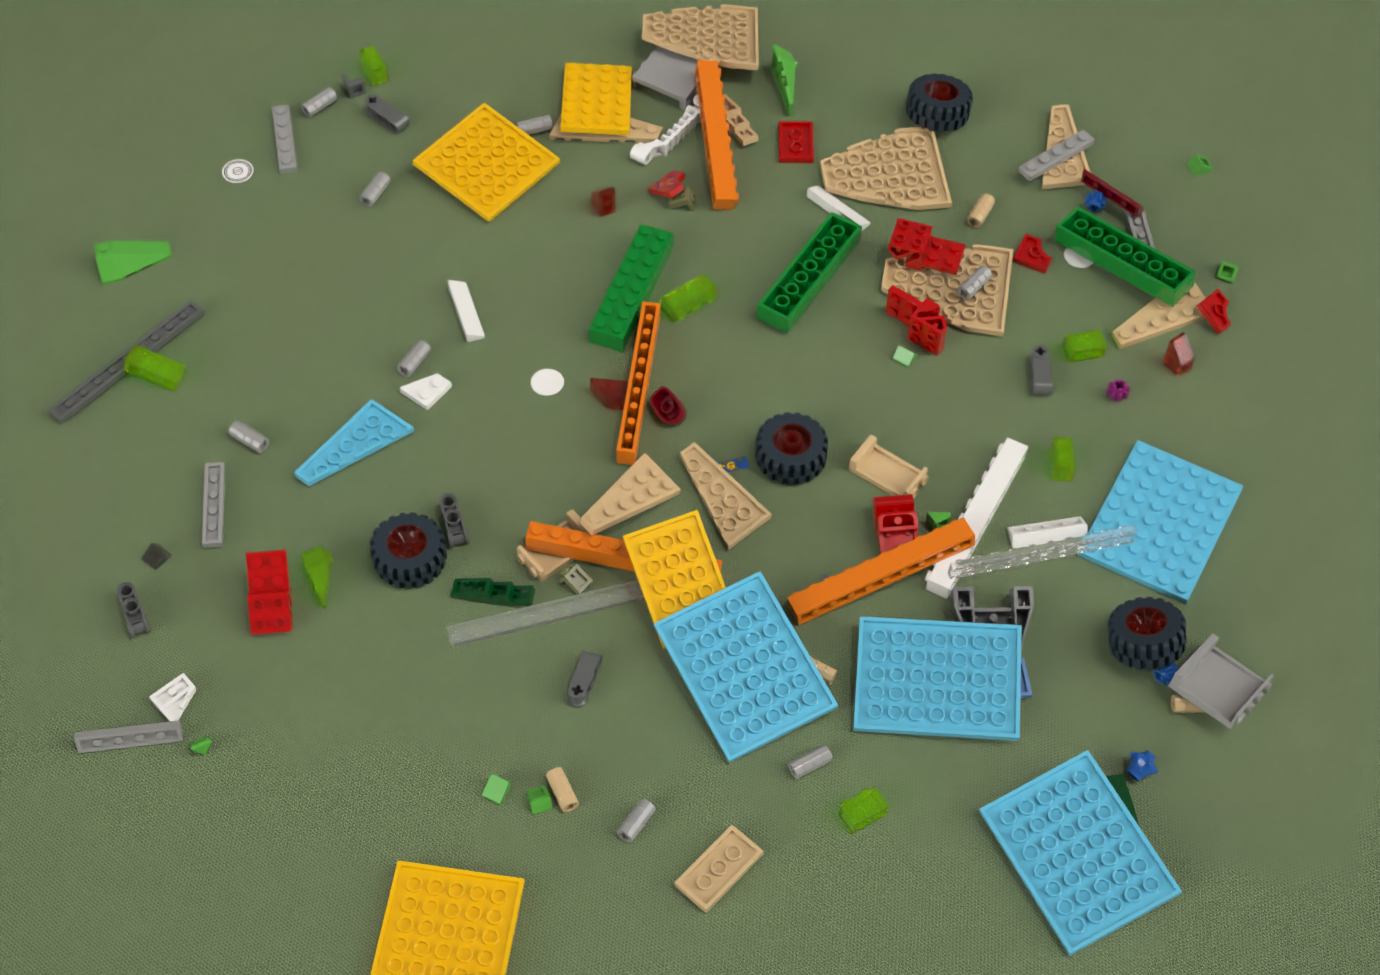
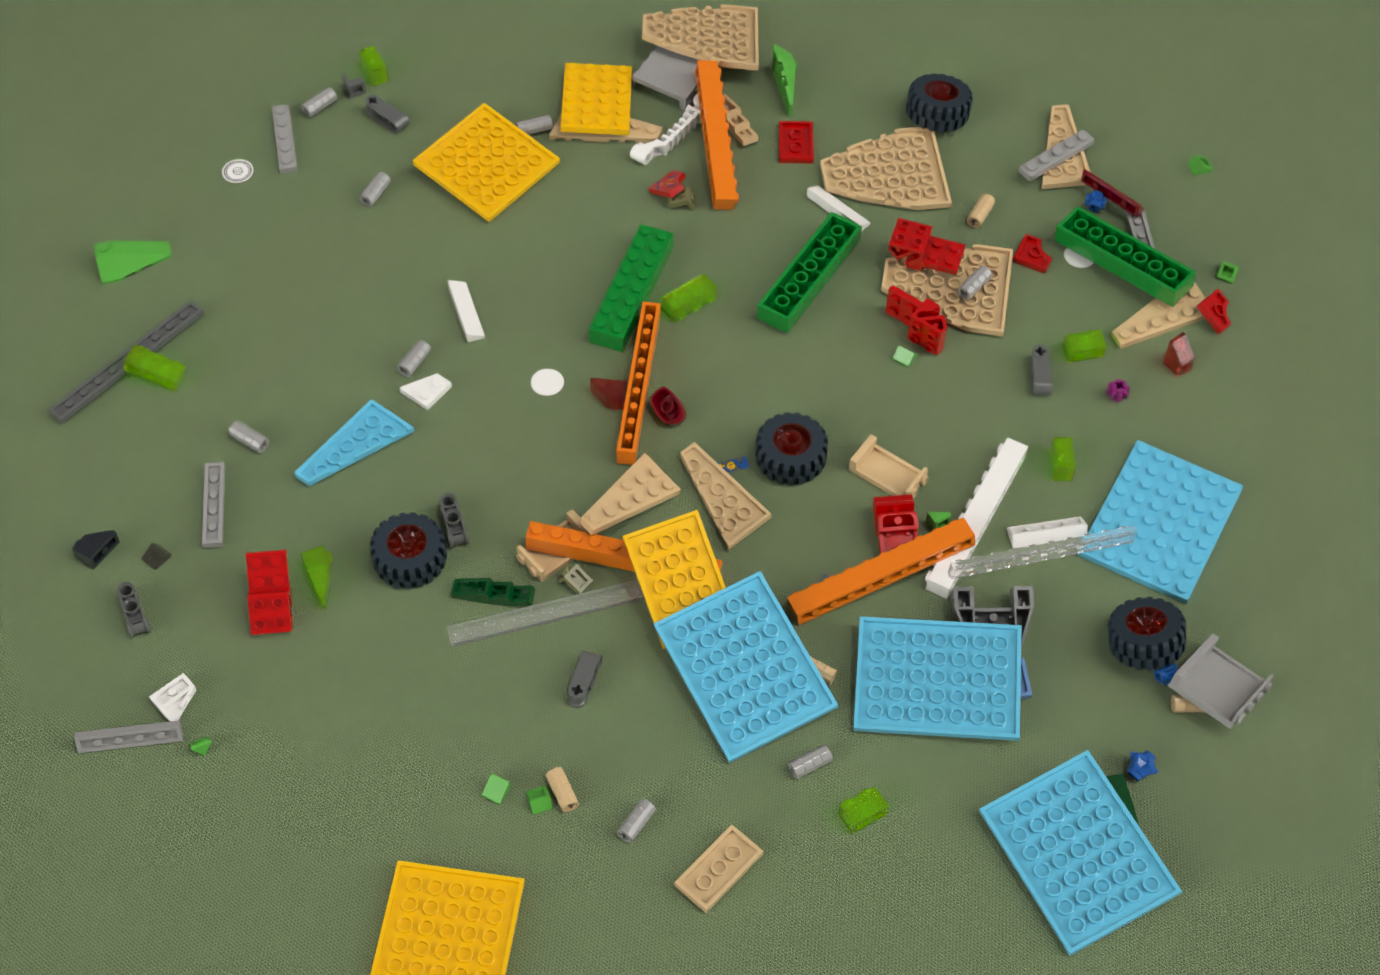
(95, 547): none -> black slope
(604, 200): clear red slope -> none

